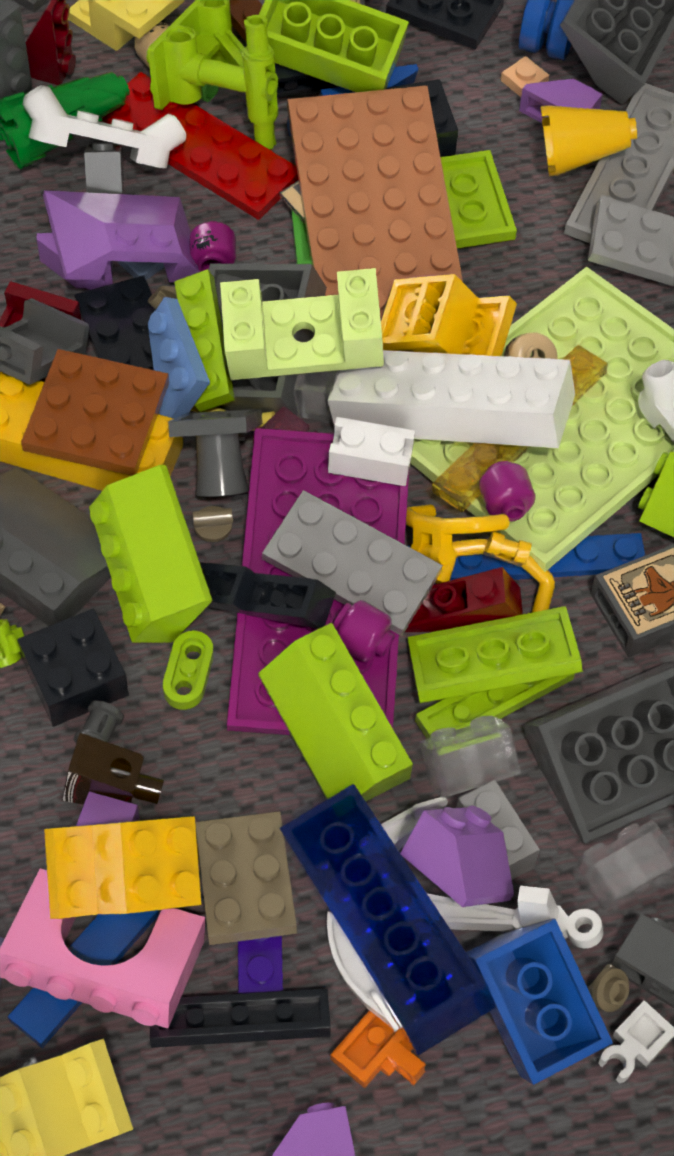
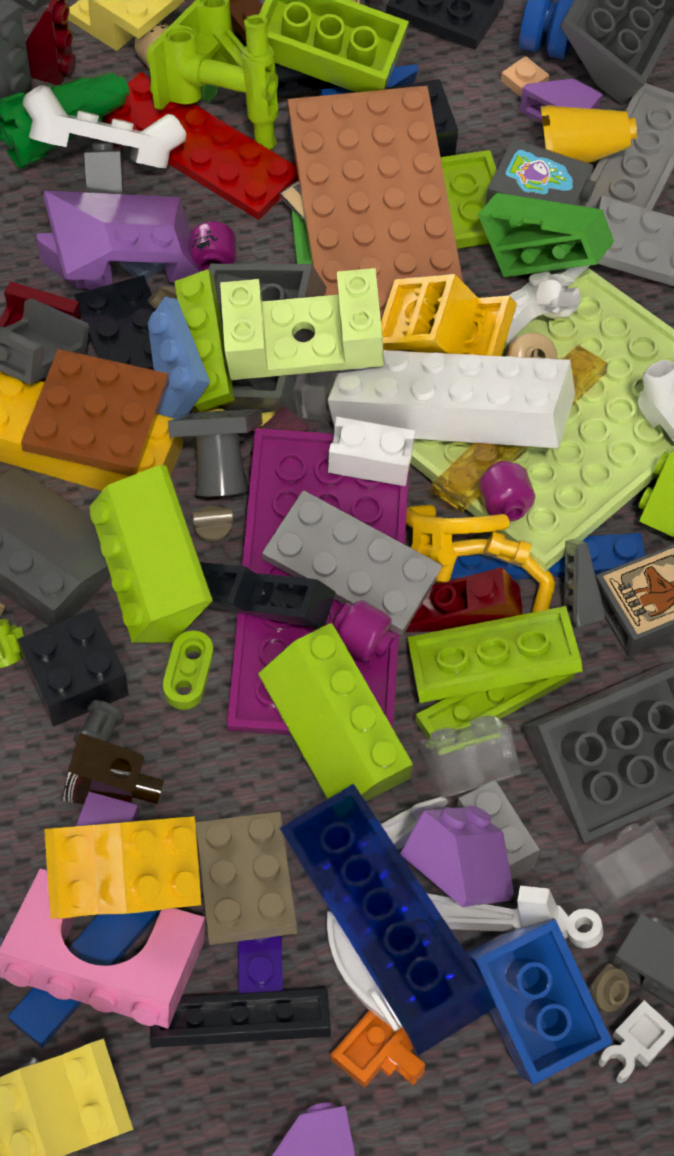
(542, 175): none -> panel
(543, 234): none -> bright green wedge
(546, 295): none -> white plate
(581, 586): none -> dark grey slope

